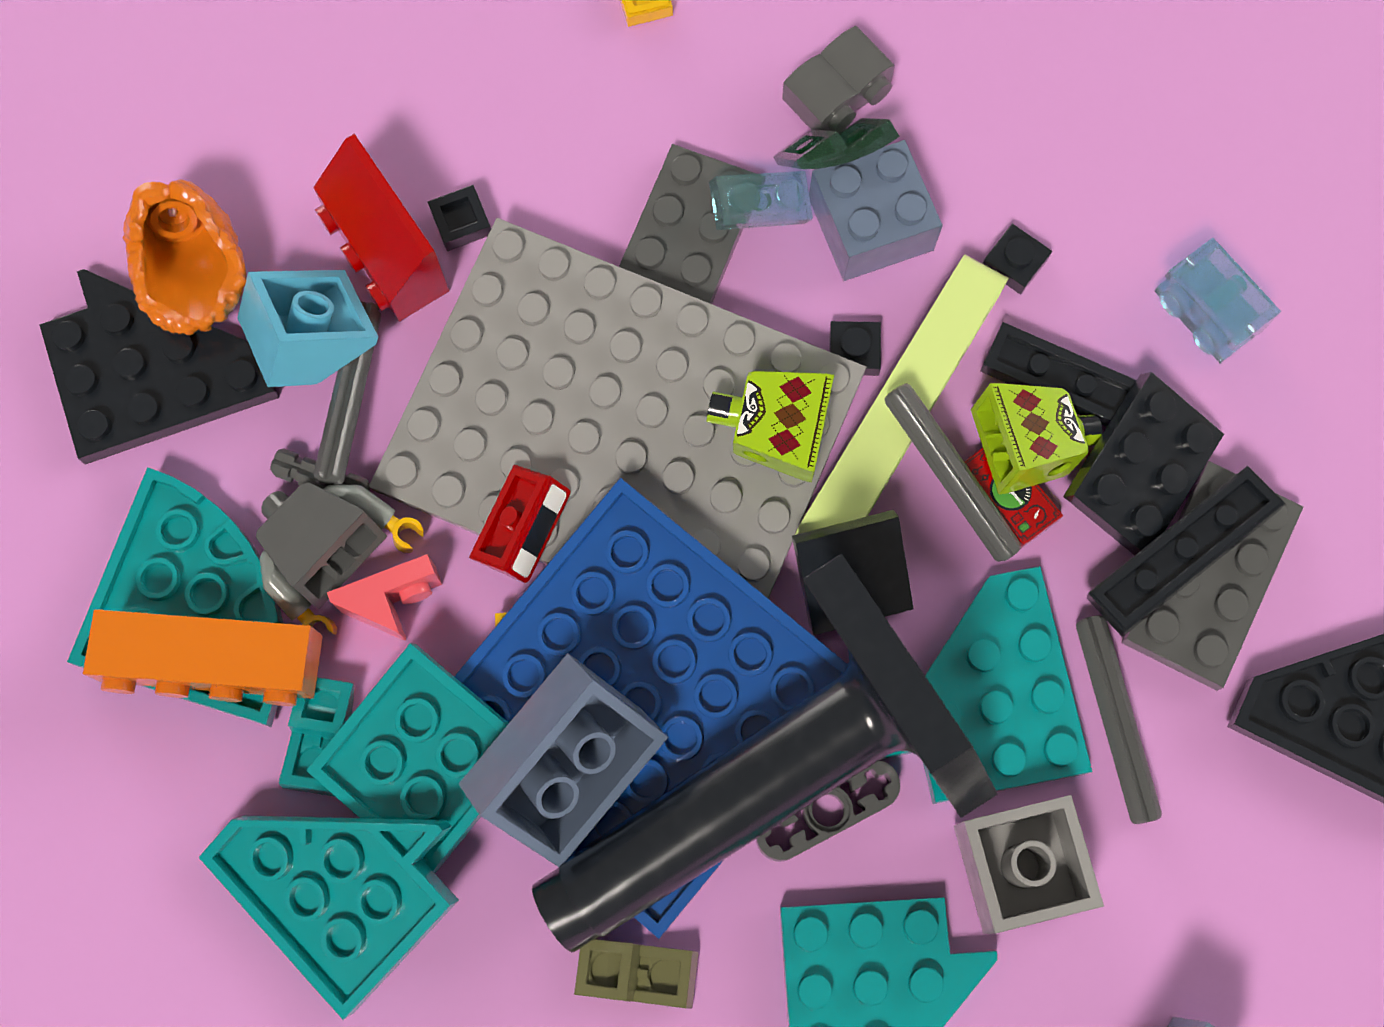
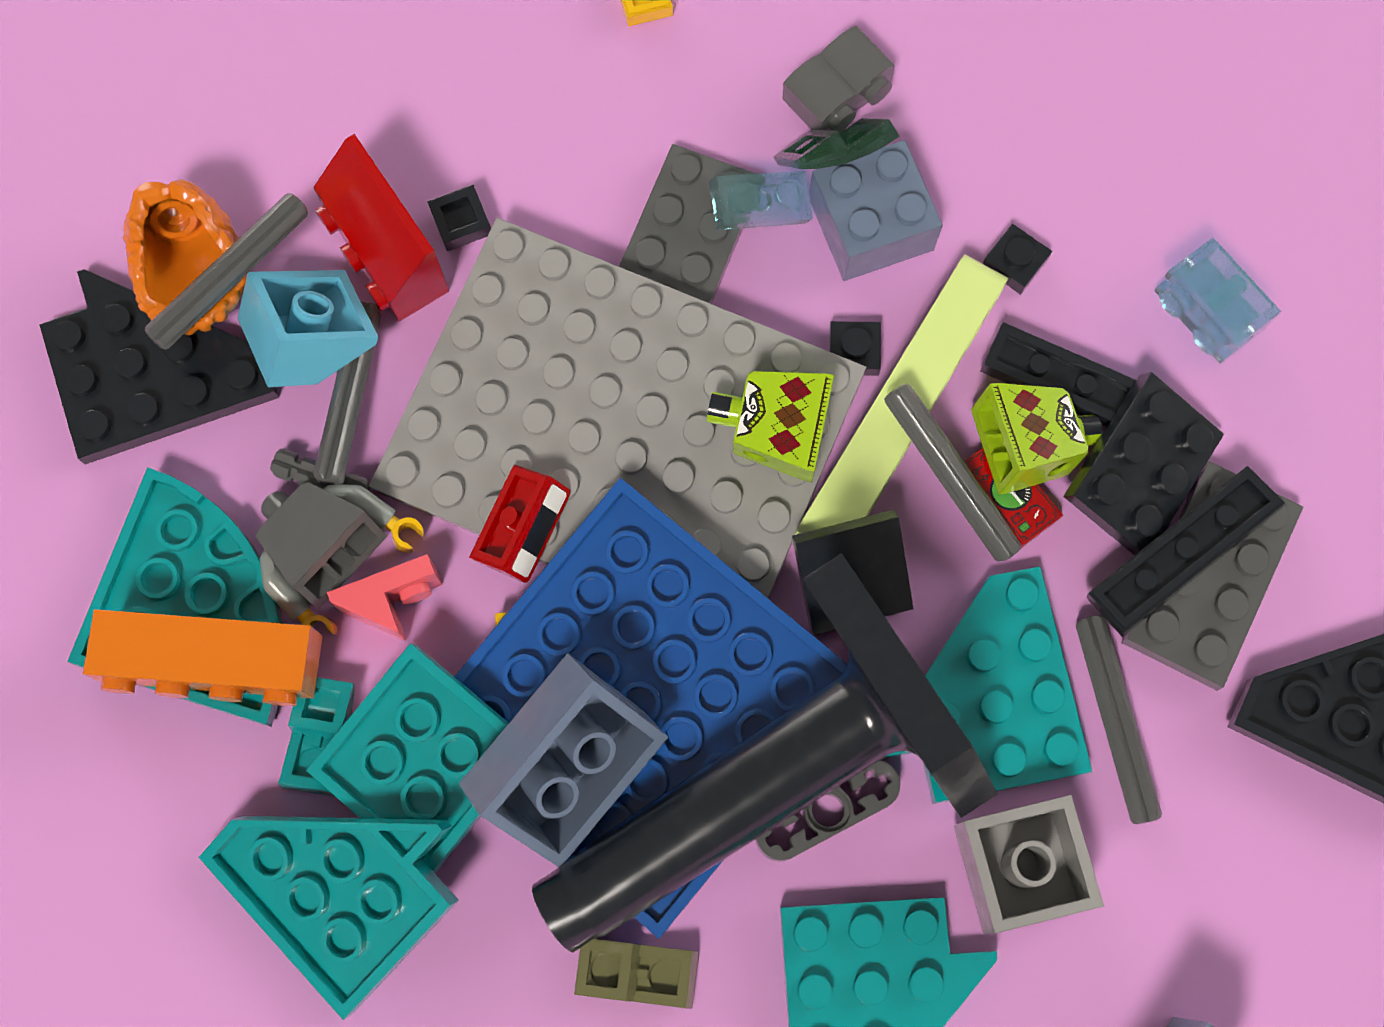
(226, 271): none -> dark grey axle

